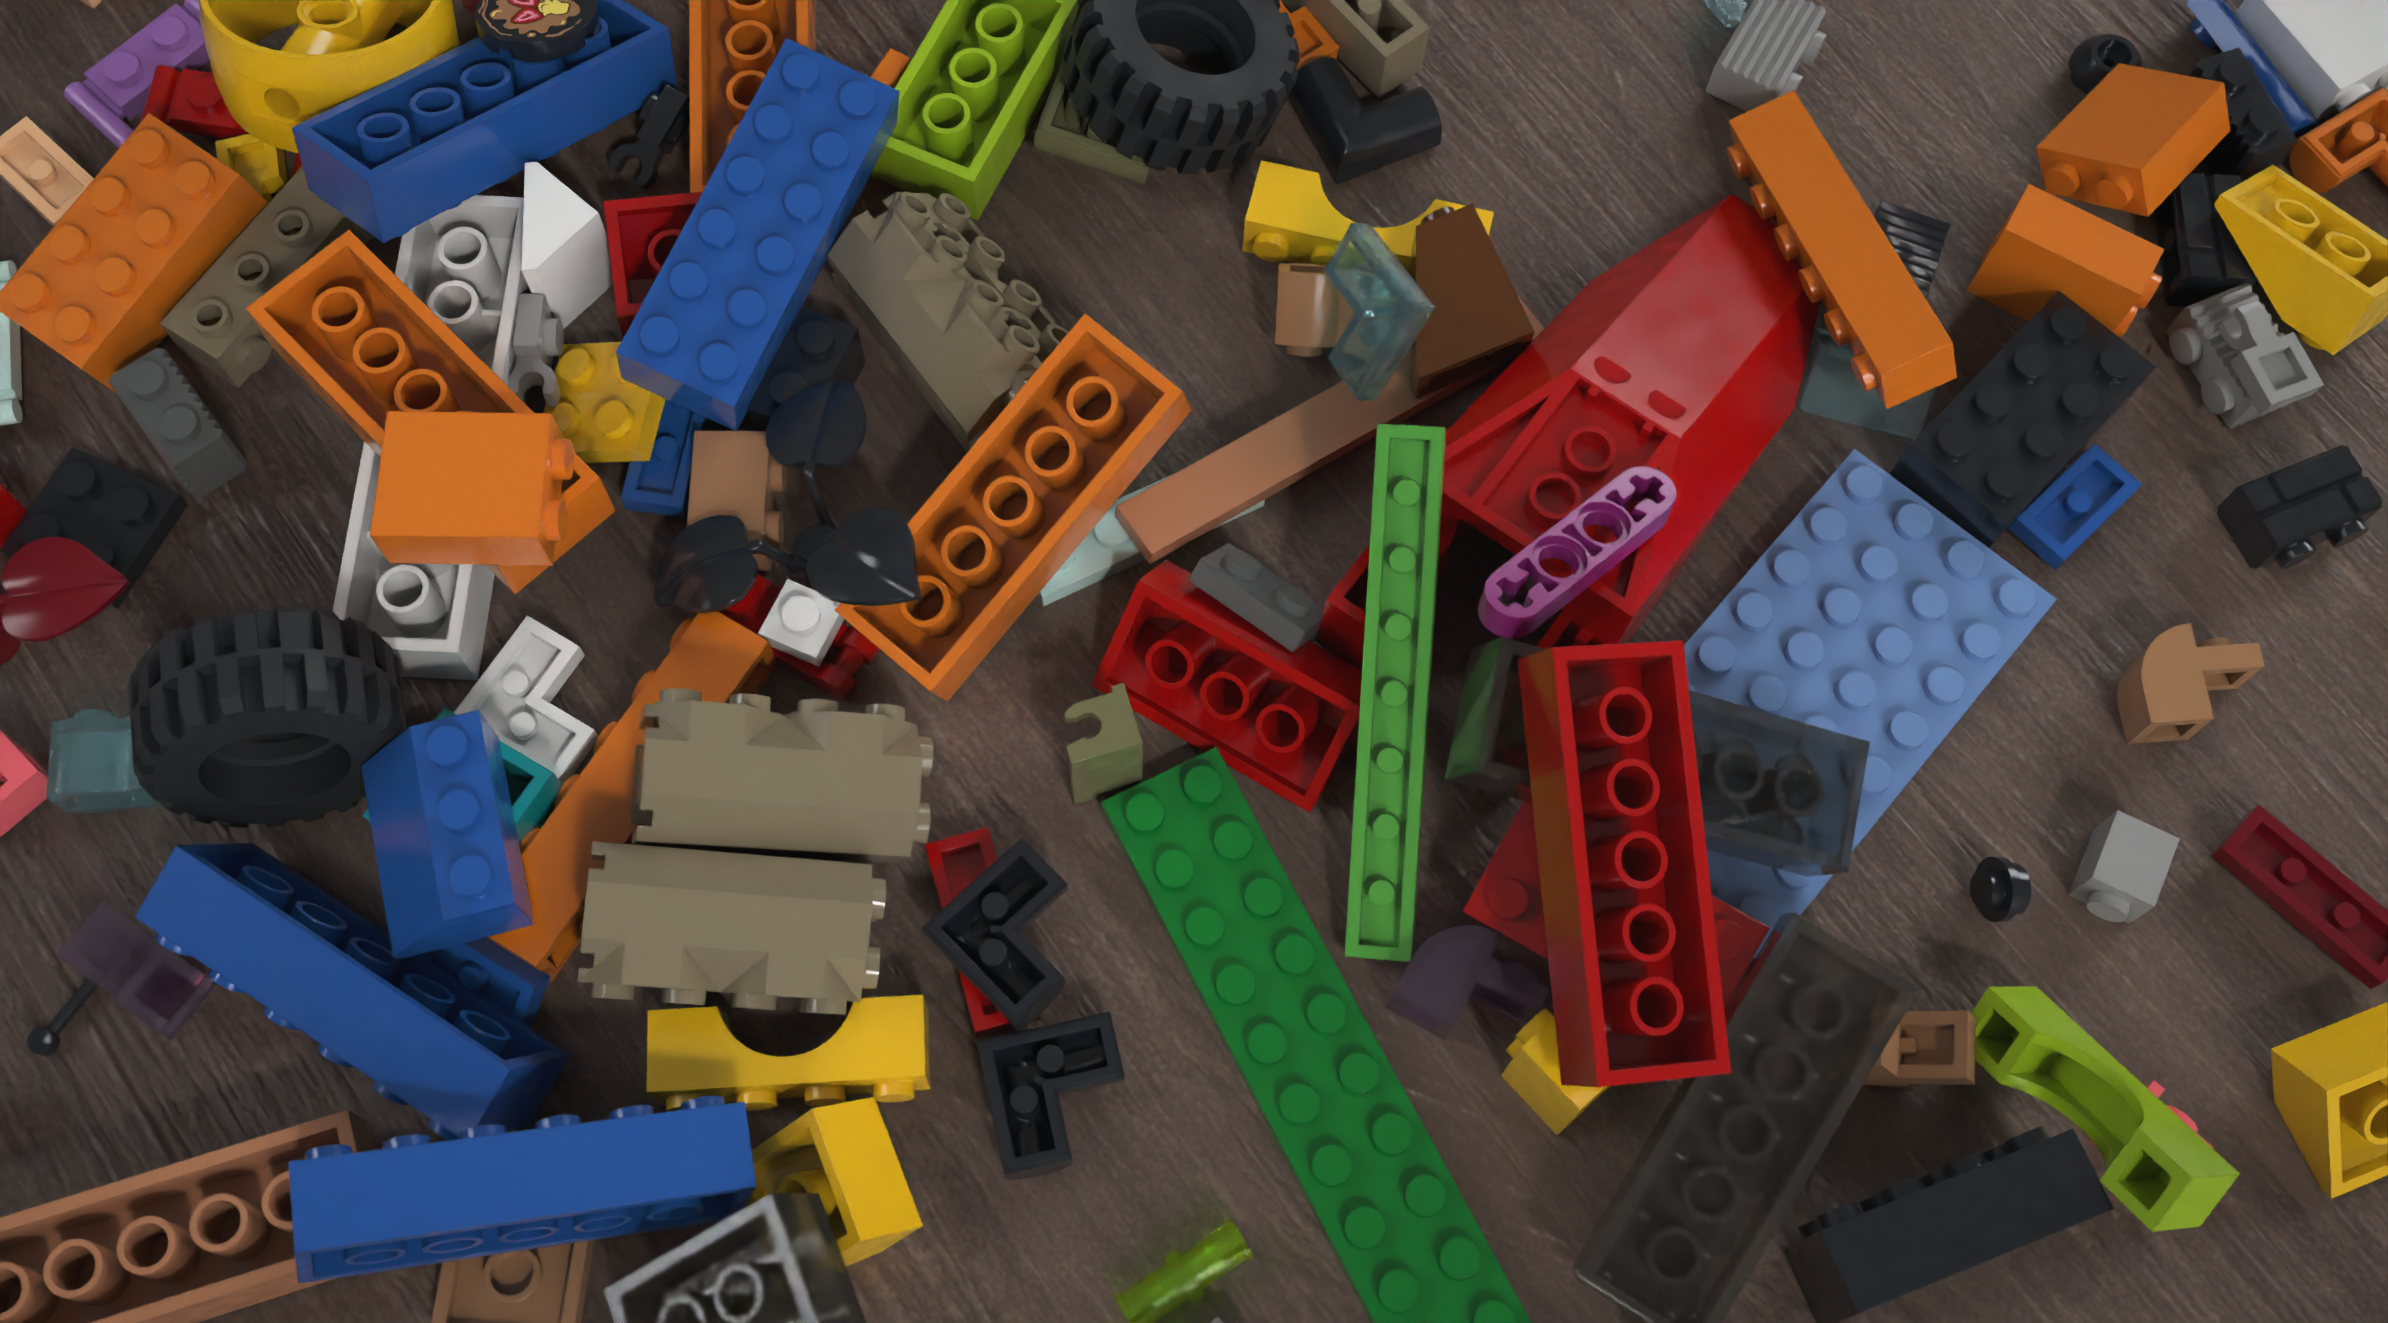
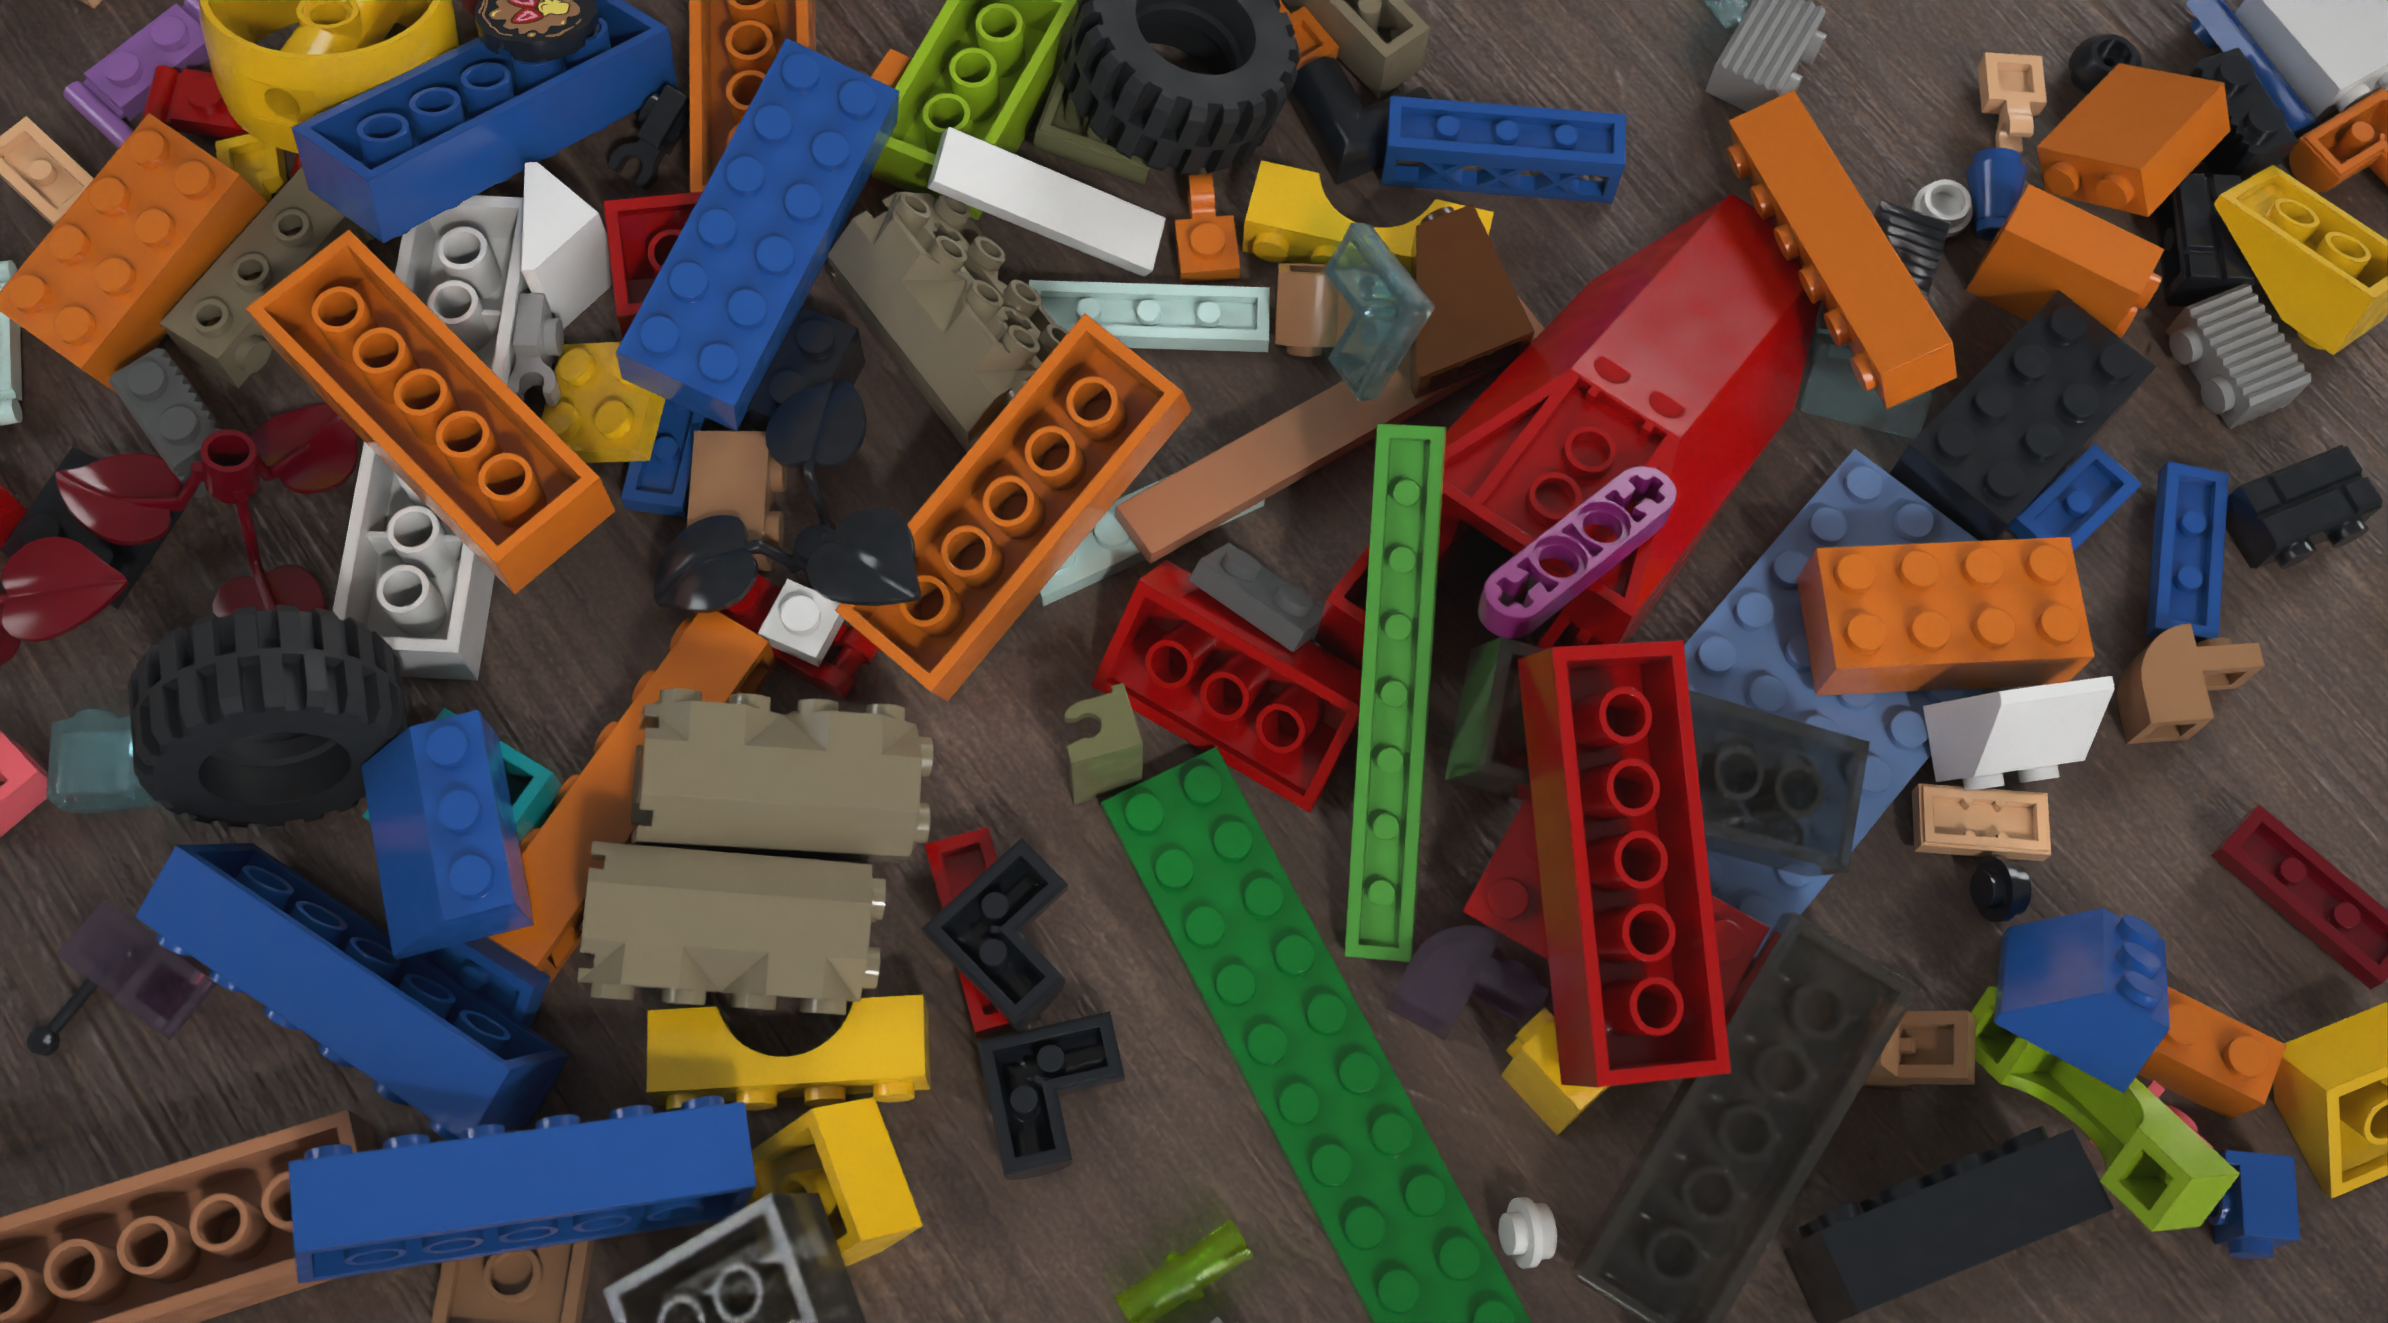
(132, 494): none -> dark red plant
(471, 488): orange brick -> none
(517, 697): white plate -> none
(1046, 202): none -> white tile
(1164, 313): none -> light aqua plate
(1205, 241): none -> orange plate
(1504, 144): none -> blue fence
(1528, 1232): none -> white plate
(1943, 616): none -> orange brick
(1946, 201): none -> white plate
(1981, 822): none -> light nougat plate
(1994, 188): none -> blue cone
(2015, 731): none -> white slope
(2016, 91): none -> light nougat plate
(2086, 991): none -> blue slope
(2123, 868): light grey brick -> none
(2187, 550): none -> blue plate
(2213, 1059): none -> orange brick
(2258, 1207): none -> blue brick
(2269, 367): light grey plate -> none

